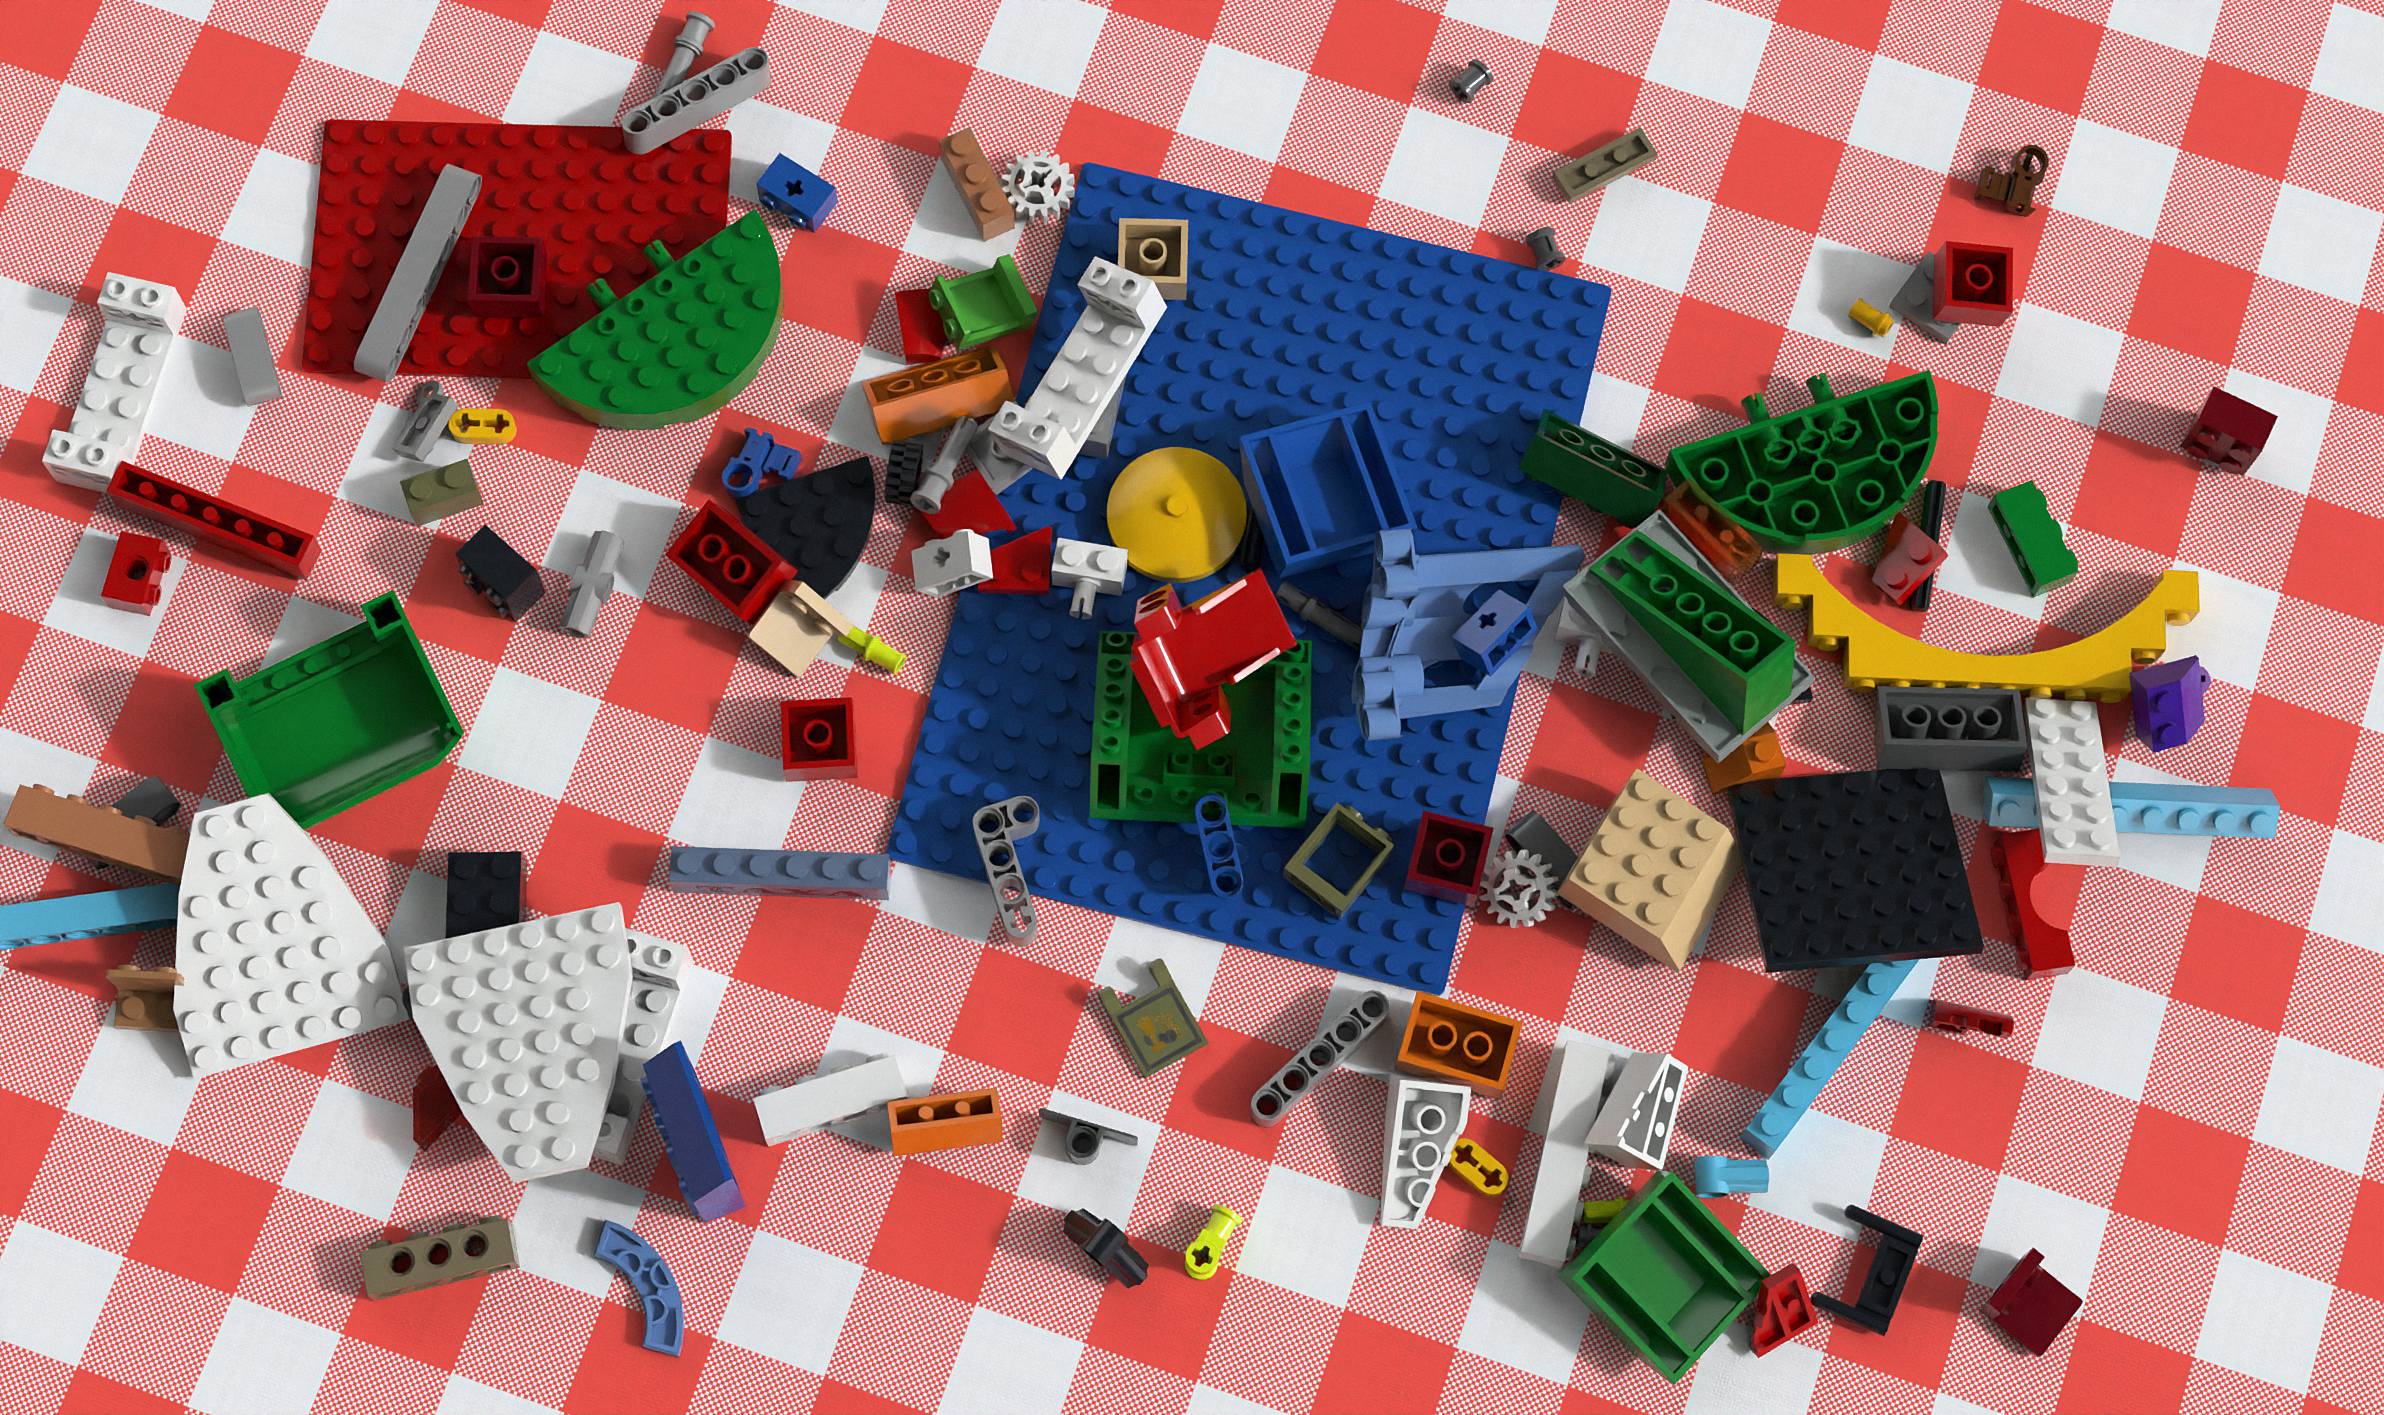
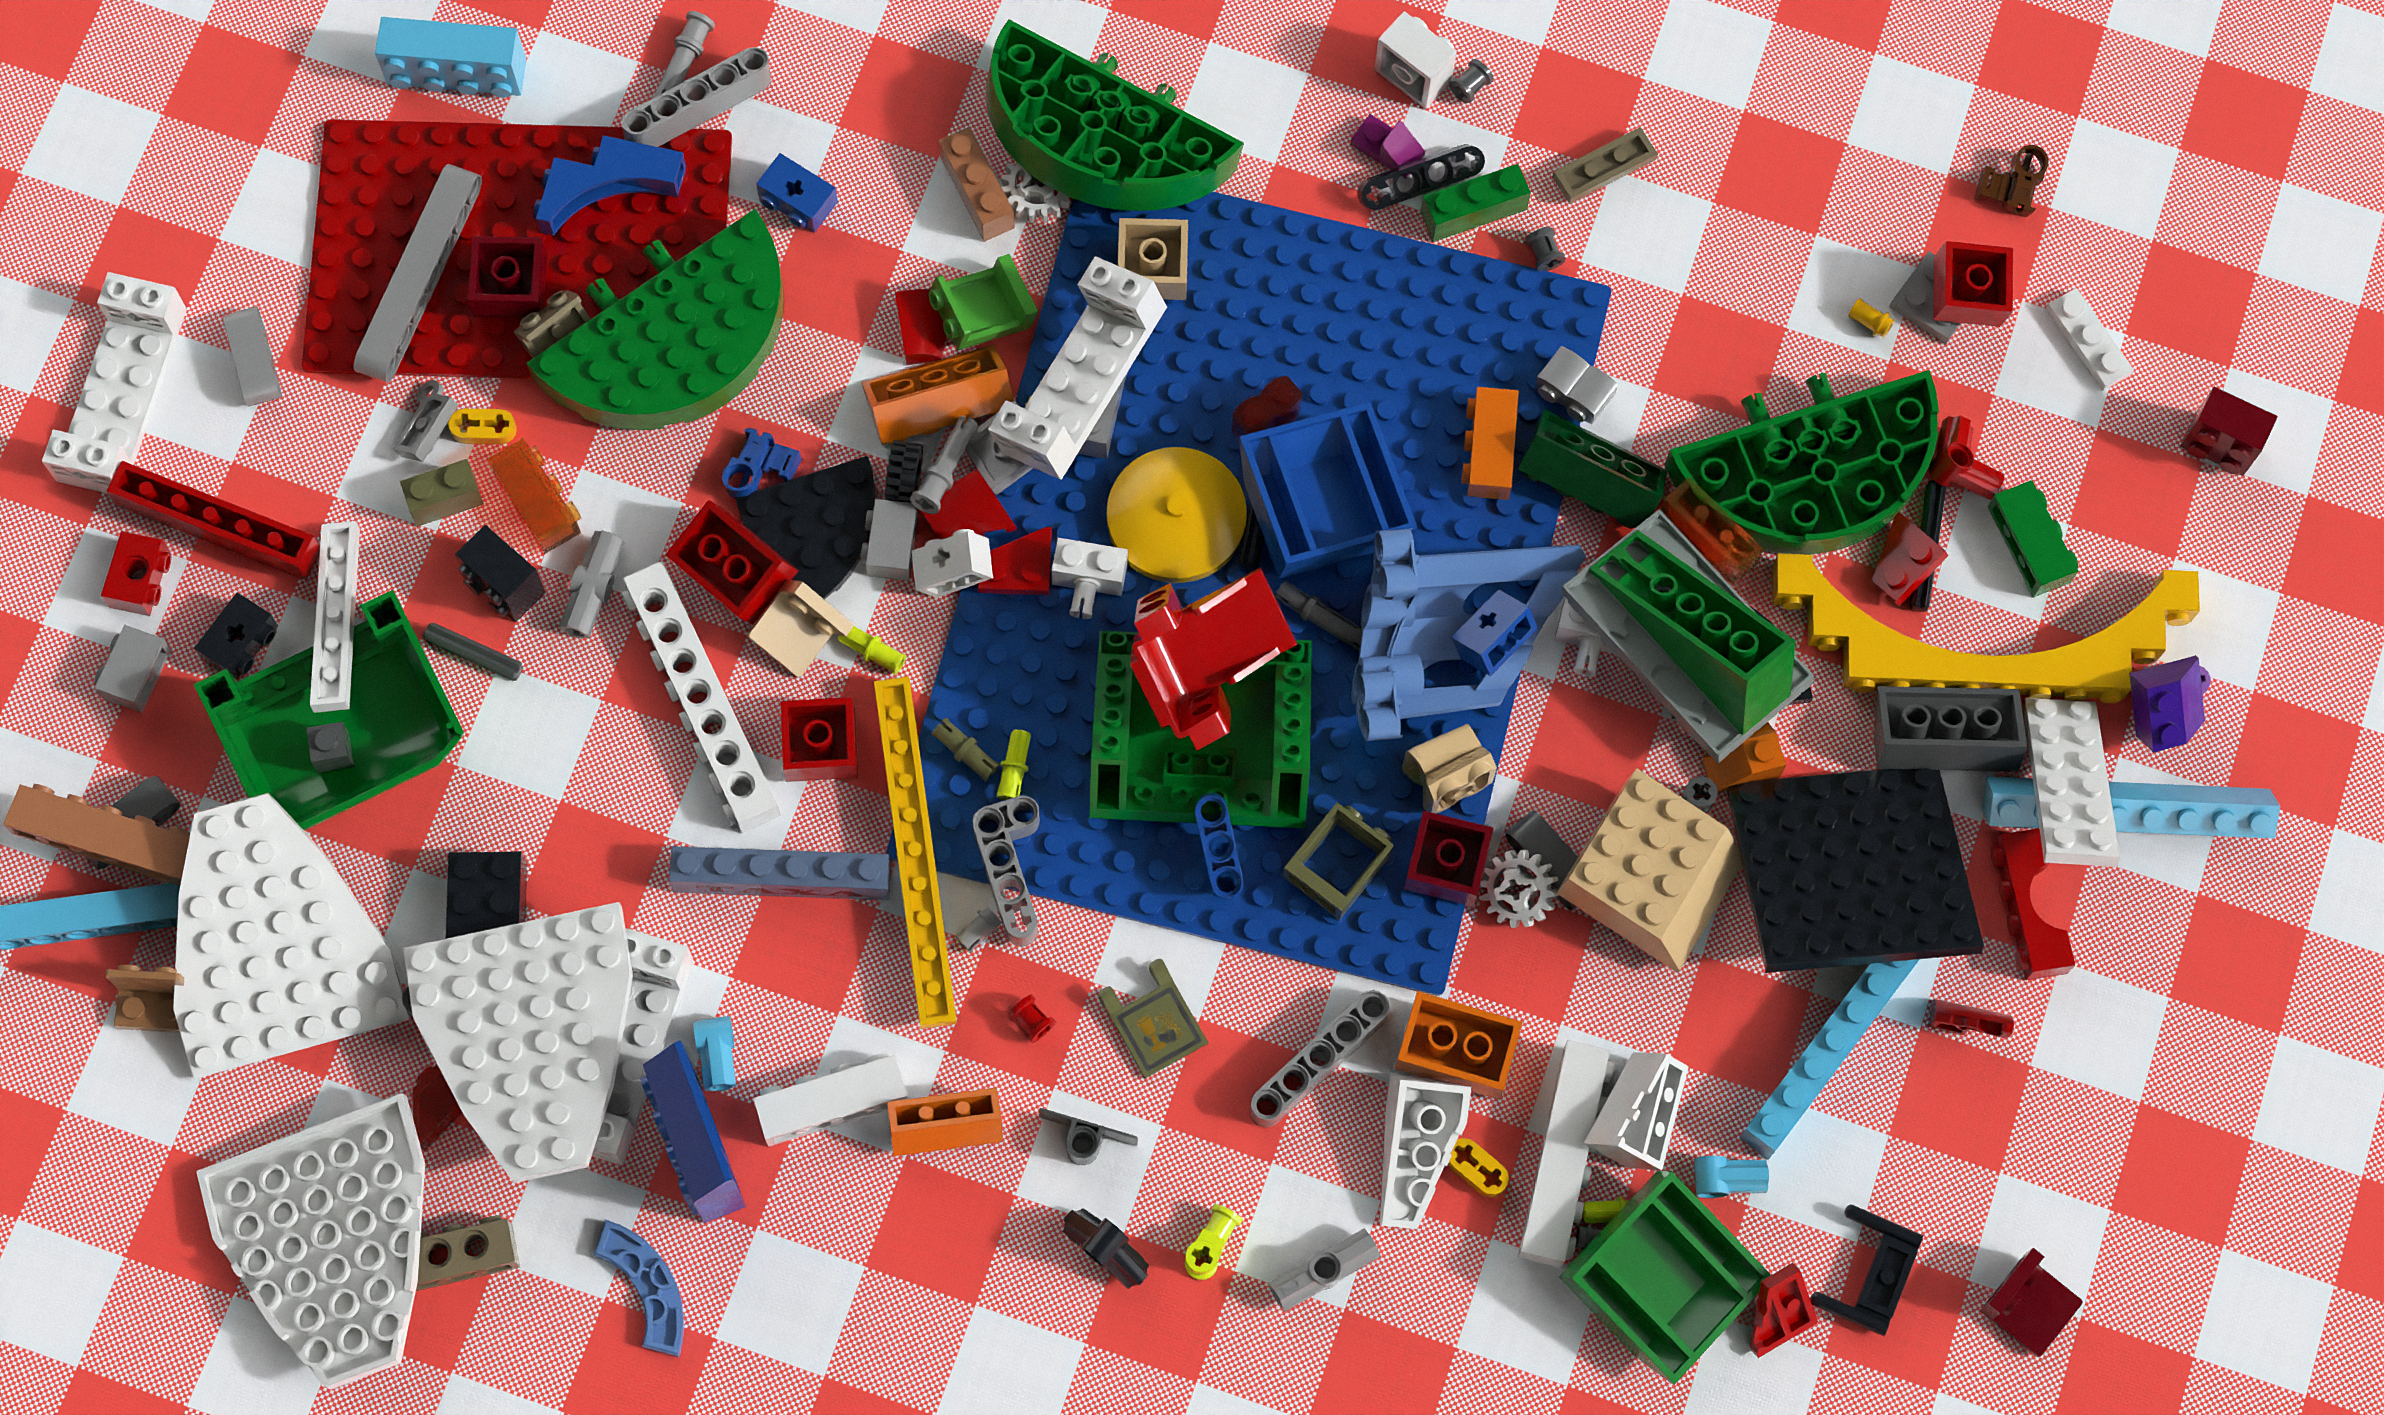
(132, 668): none -> light grey brick
(238, 619): none -> black brick
(328, 1236): none -> white wing
(330, 747): none -> dark grey brick
(335, 617): none -> white plate
(451, 56): none -> medium azure brick
(473, 651): none -> dark grey axle
(535, 495): none -> clear orange brick
(552, 323): none -> dark tan bracket
(614, 170): none -> blue arch
(656, 586): none -> white brick
(715, 1043): none -> medium azure piece
(891, 539): none -> light grey brick
(915, 853): none -> yellow plate
(965, 749): none -> olive pin
(978, 929): none -> light grey pin
(1014, 765): none -> neon yellow axle
(1031, 1018): none -> red bush
(1097, 132): none -> green brick
(1274, 407): none -> clear red brick
(1304, 1282): none -> light grey piece
(1386, 144): none -> magenta slope
(1415, 59): none -> white brick
(1422, 181): none -> black beam
(1449, 768): none -> tan piece
(1475, 202): none -> green brick
(1490, 443): none -> orange brick
(1576, 385): none -> light grey brick
(1698, 785): none -> dark grey bush
(1957, 463): none -> red piece
(2089, 339): none -> white plate

